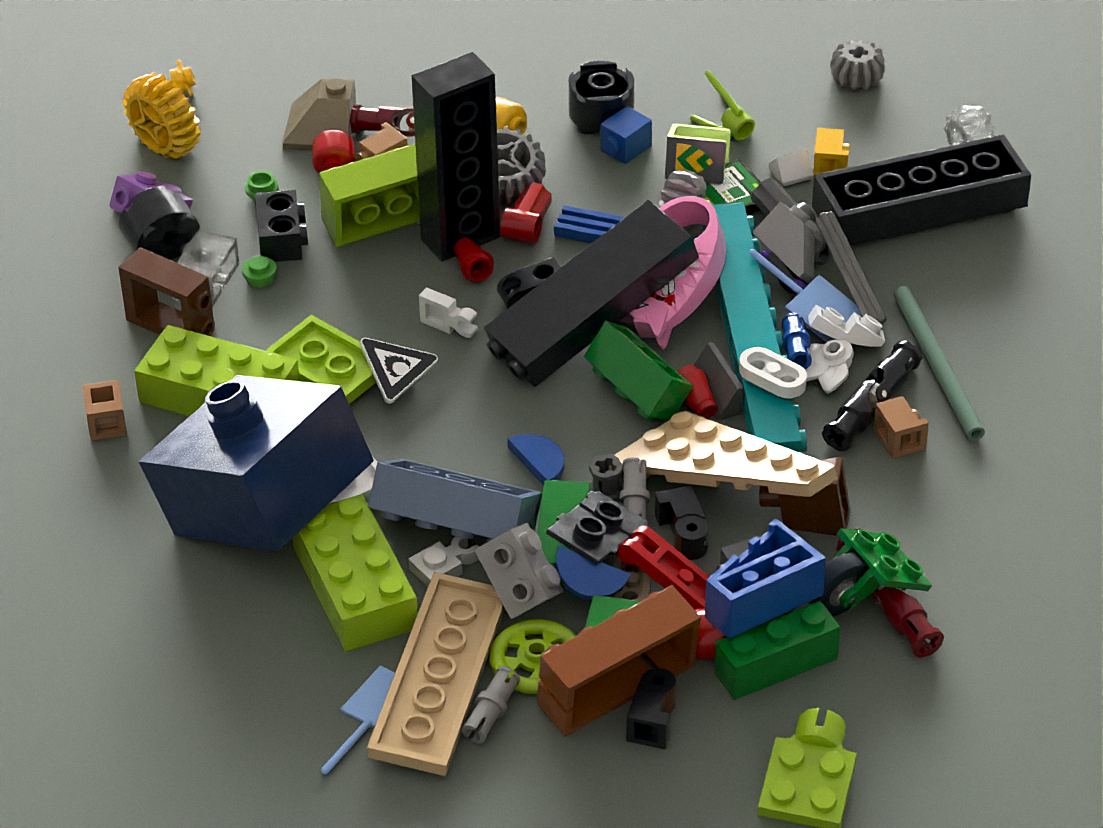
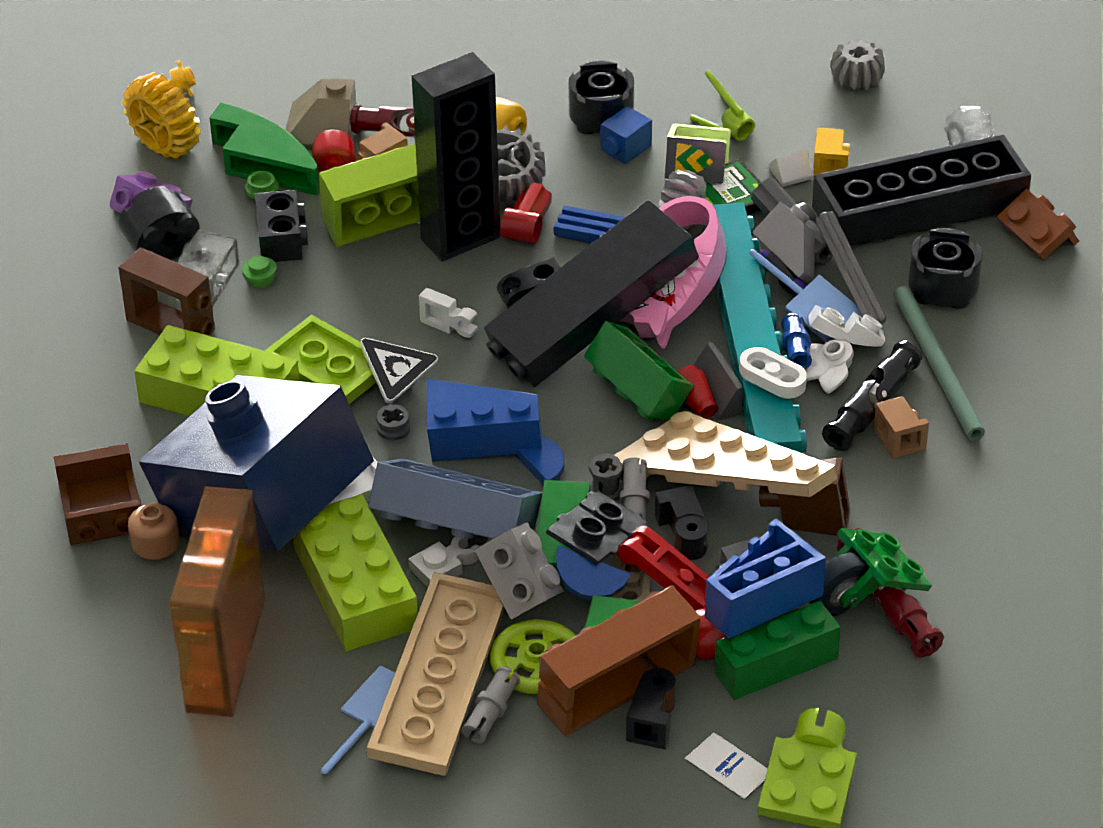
(97, 492): none -> reddish brown panel
(104, 410): medium nougat brick -> none
(153, 531): none -> medium nougat head
(218, 601): none -> clear orange tile
(260, 145): none -> green slope
(393, 422): none -> dark grey bush
(473, 260): red cone -> none
(480, 421): none -> blue wedge
(728, 765): none -> white sticker
(945, 268): none -> black brick
(1036, 224): none -> dark orange bracket

